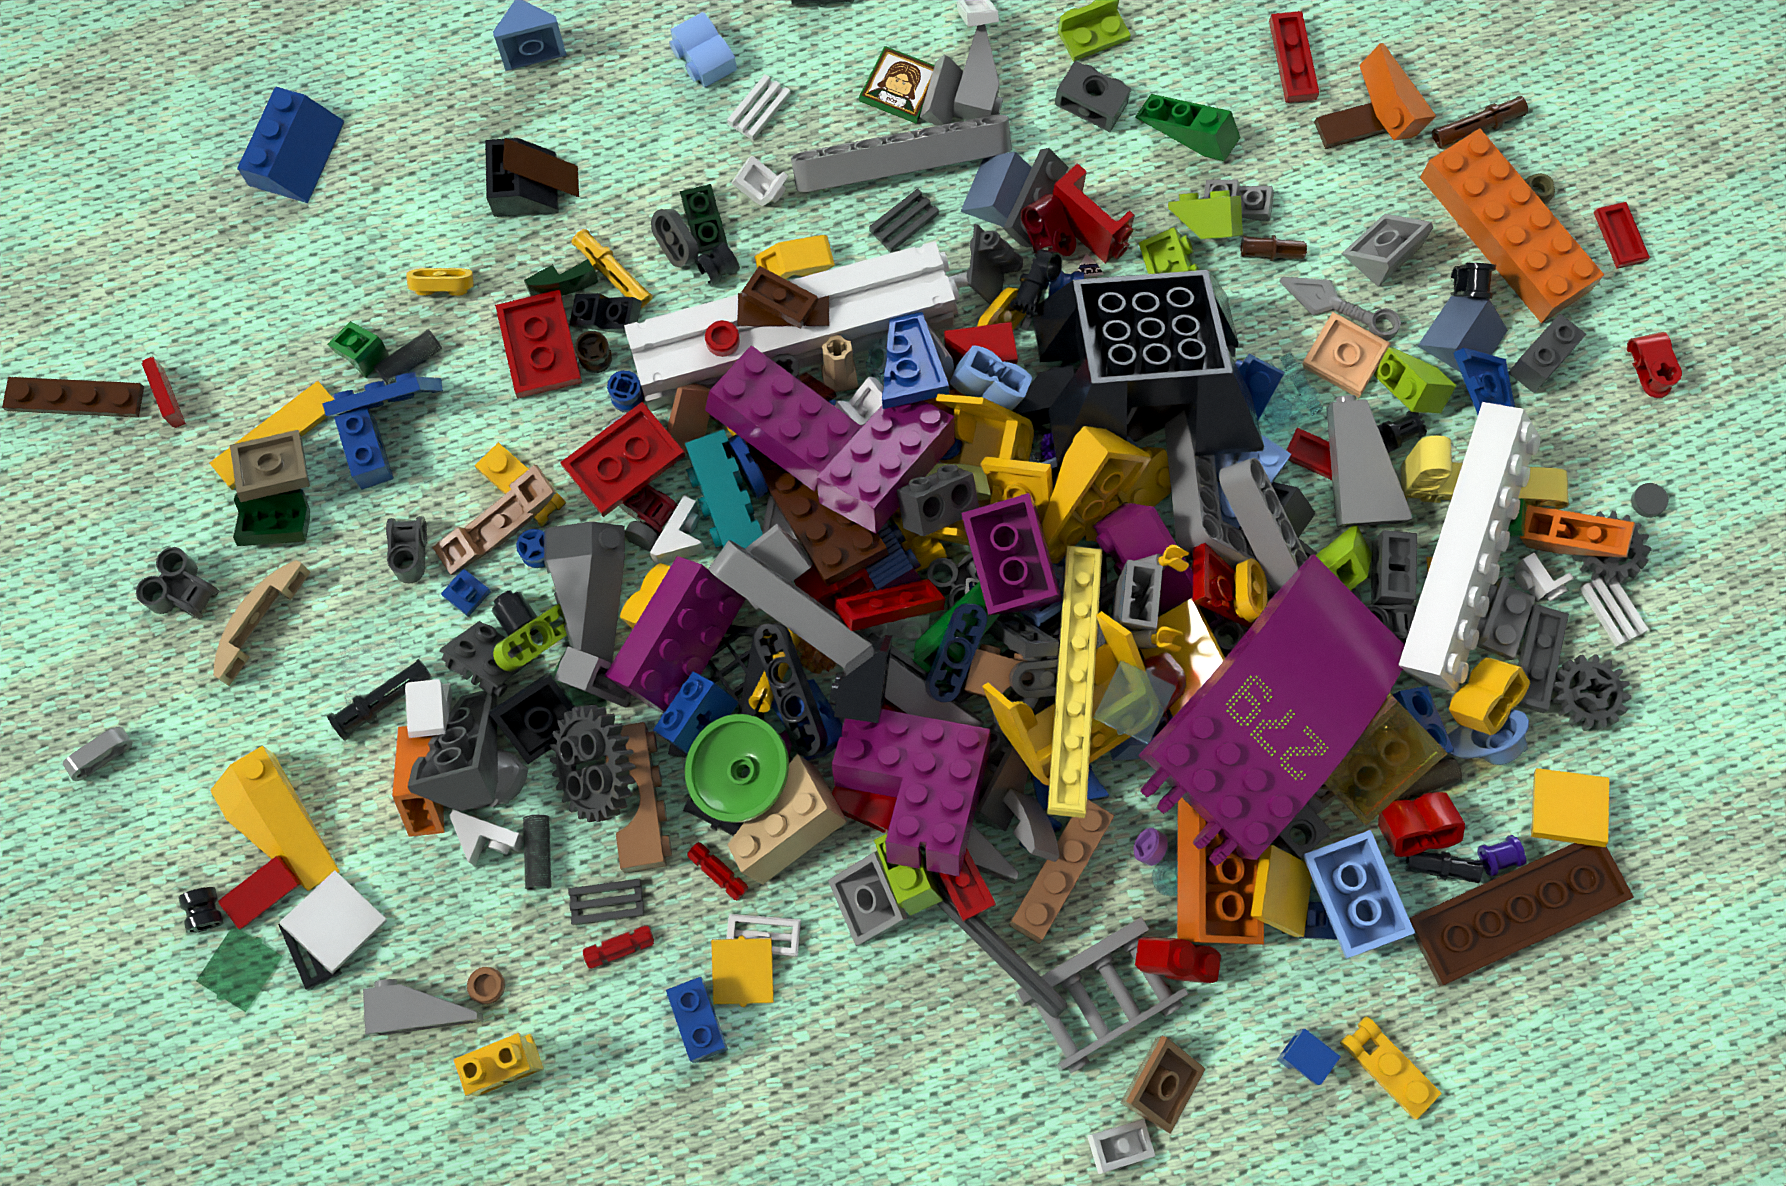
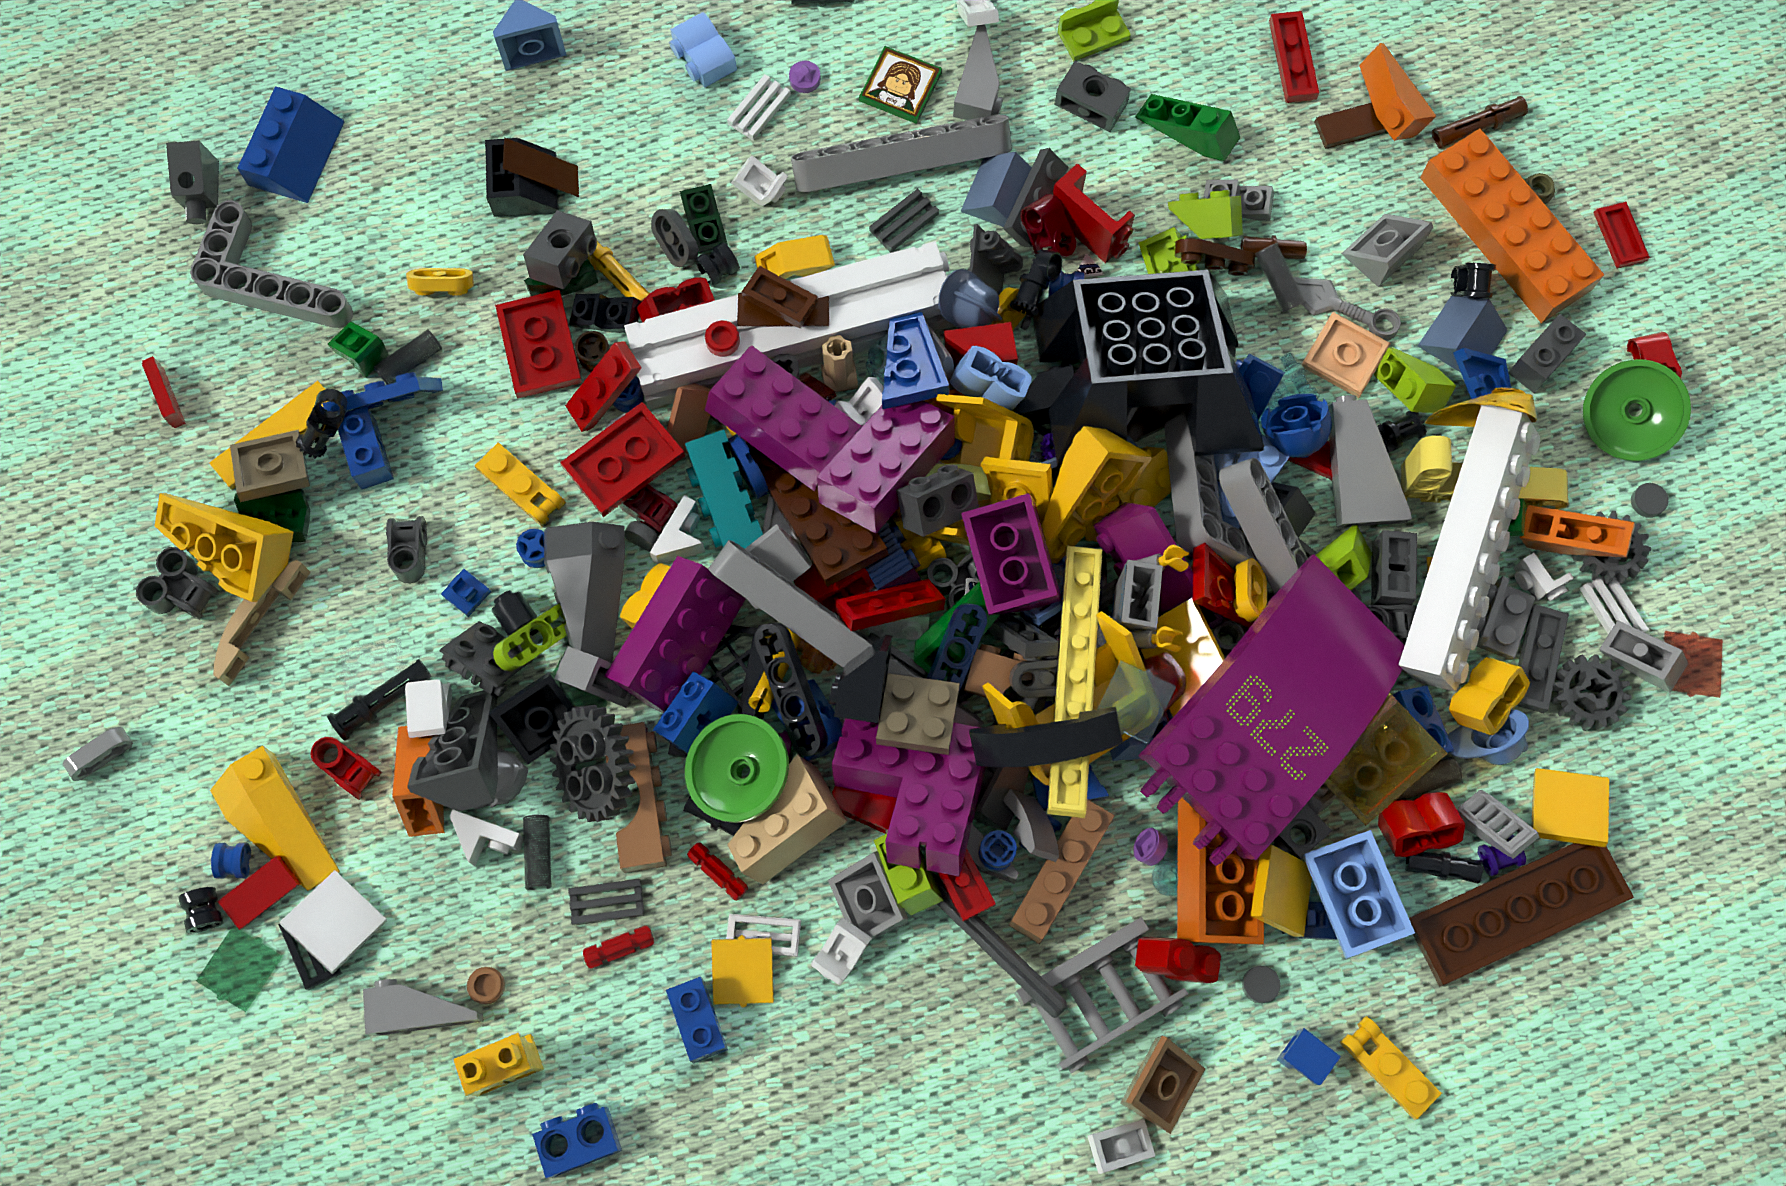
(73, 397): reddish brown plate -> none
(190, 160): none -> dark grey torso
(231, 860): none -> blue wheel
(232, 546): none -> yellow wedge
(258, 283): none -> light grey beam
(330, 423): none -> black connector
(348, 770): none -> red piece
(497, 523): medium nougat slope -> none
(560, 249): none -> dark grey brick
(579, 1149): none -> blue brick
(603, 386): none -> red plate
(670, 299): none -> red brick
(804, 77): none -> medium lavender tile
(841, 951): none -> white bracket
(918, 714): none -> dark tan plate
(941, 93): light grey slope -> none
(968, 300): none -> sand blue piece
(996, 857): none -> blue wheel
(1046, 742): none -> black slope
(1215, 256): none -> reddish brown plate
(1261, 984): none -> dark grey tile
(1278, 278): none -> flat silver piece
(1298, 425): none -> blue cylinder
(1466, 412): none -> yellow piece
(1482, 808): none -> light grey slope
(1645, 656): none -> light grey slope
(1663, 414): none -> bright green dish
(1704, 663): none -> clear red piece

